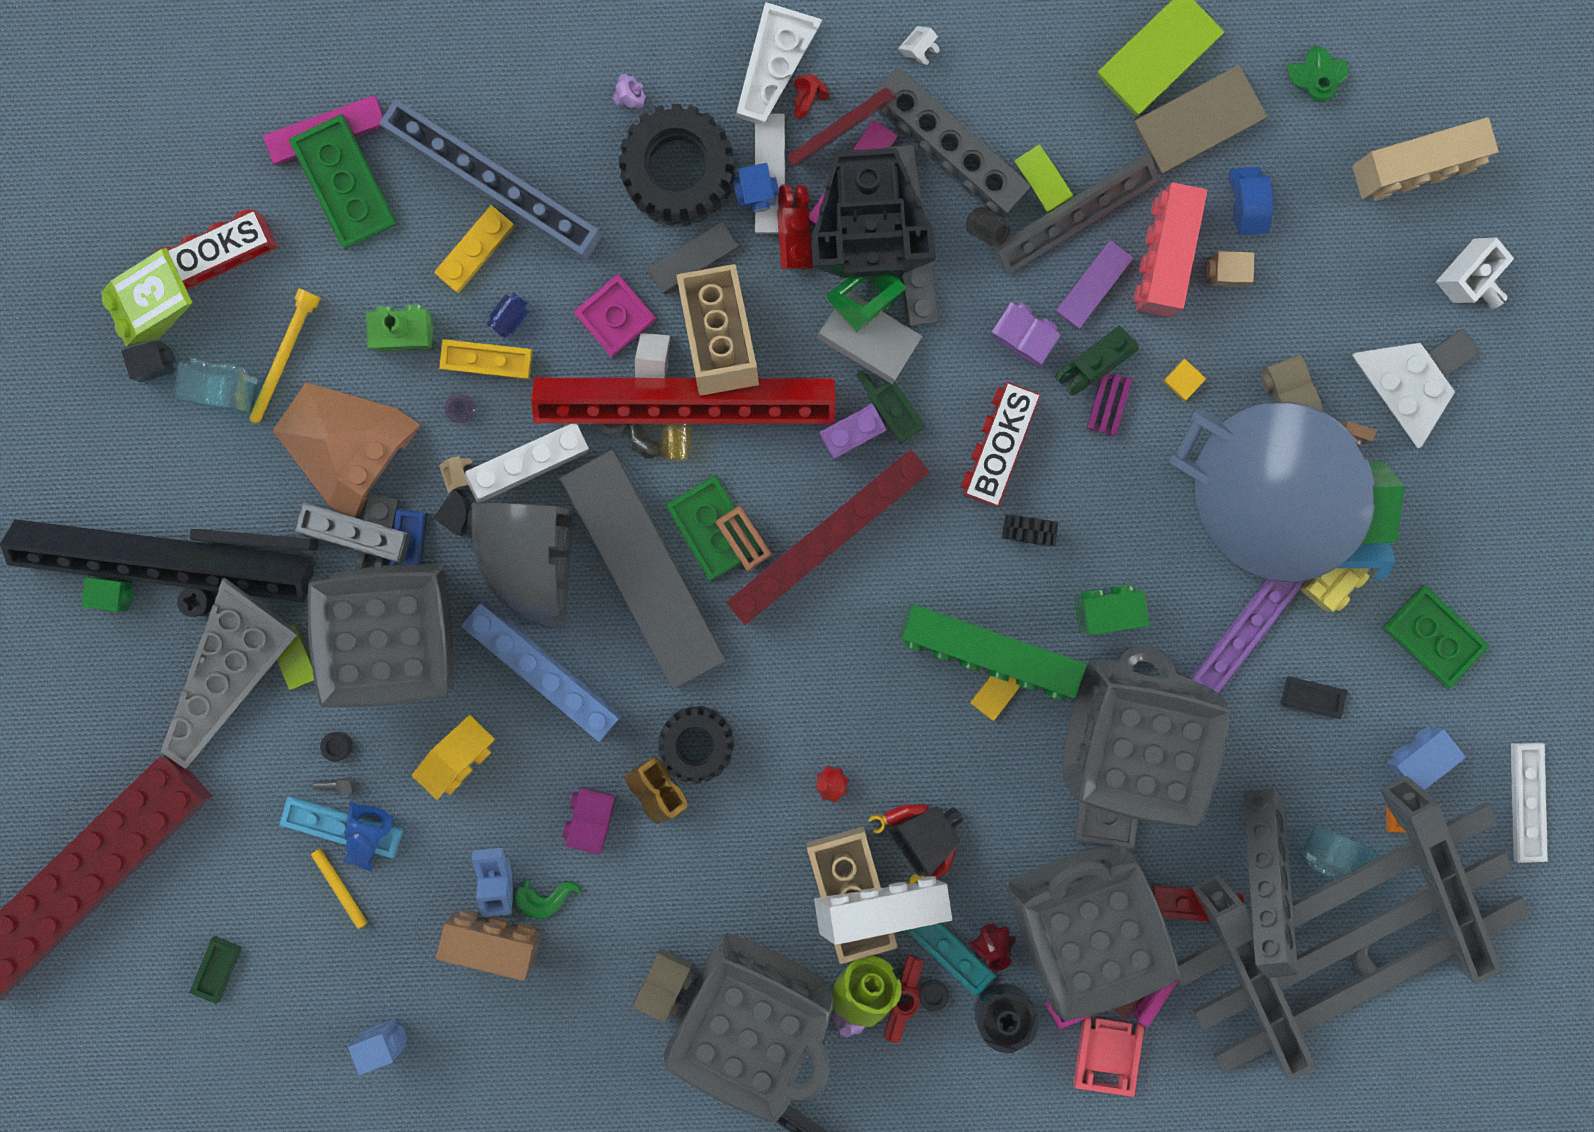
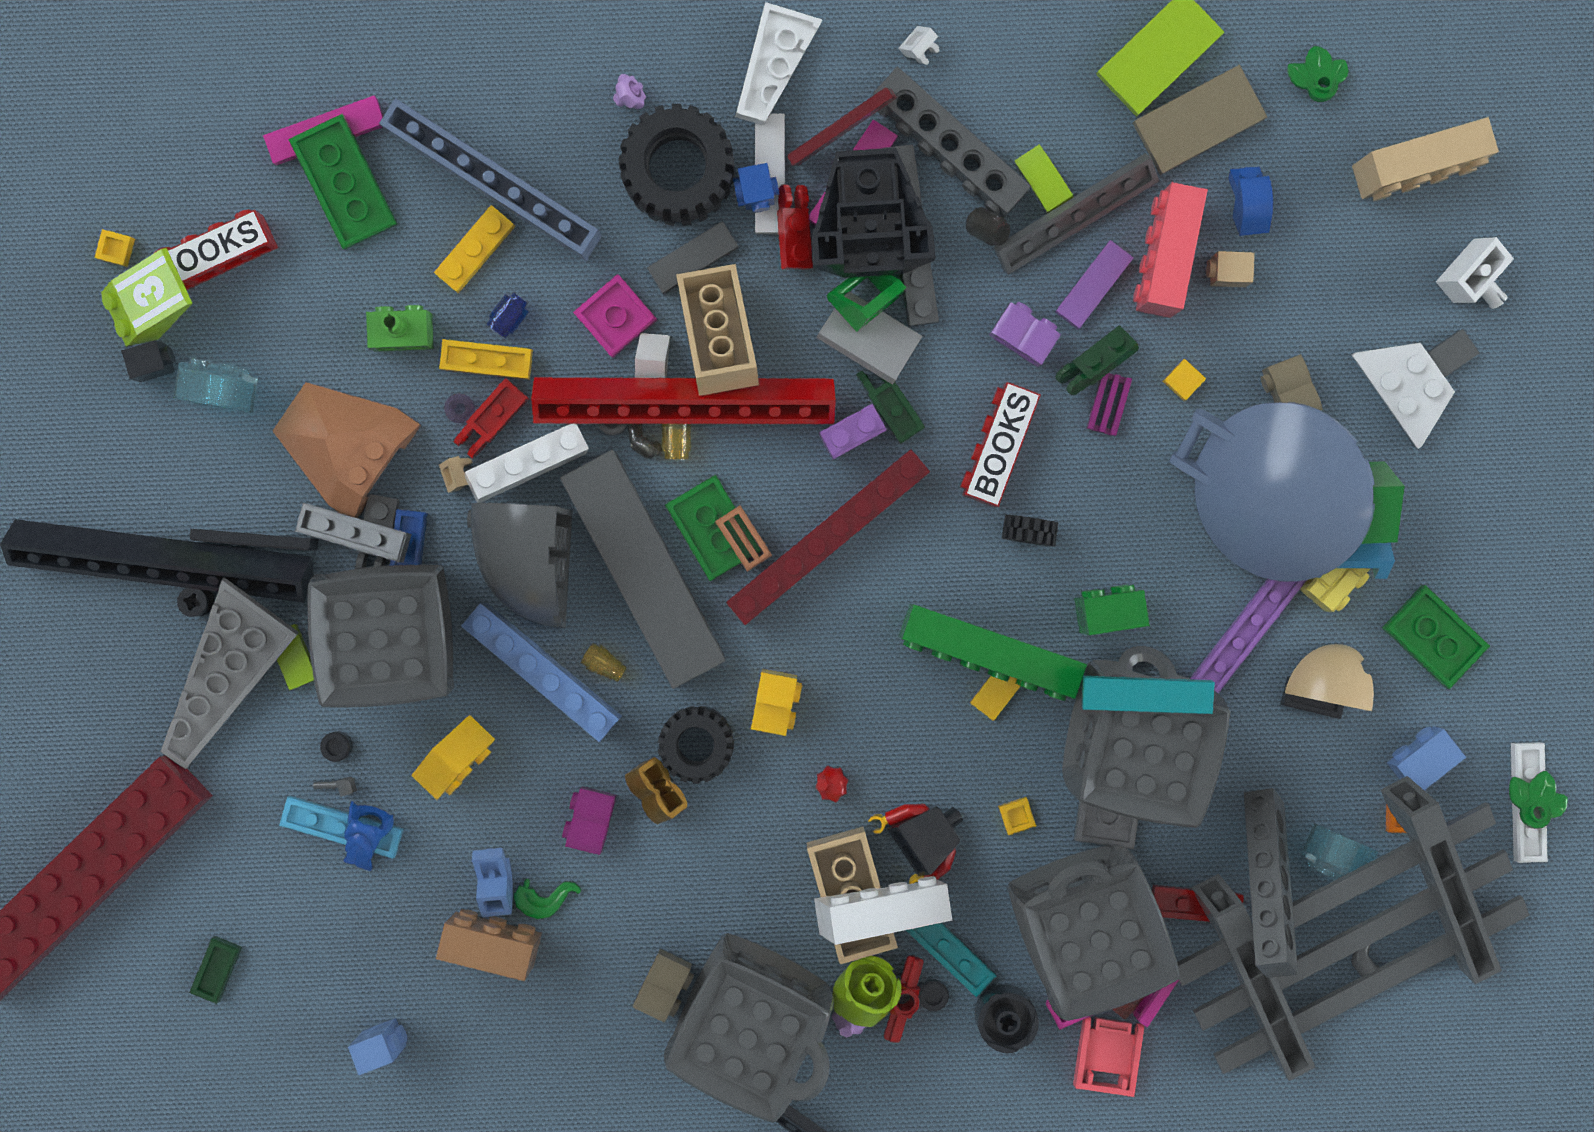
(107, 594): green brick -> none
(114, 248): none -> yellow tile
(305, 303): yellow piece -> none
(339, 888): yellow bar -> none
(454, 513): black brick -> none
(492, 416): none -> red hinge
(602, 662): none -> clear yellow cone
(775, 701): none -> yellow brick
(807, 88): red piece -> none
(994, 946): dark red rock -> none
(1017, 815): none -> yellow tile
(1148, 694): none -> teal tile
(1333, 676): none -> tan brick
(1359, 432): medium nougat plate -> none
(1540, 795): none -> green plate

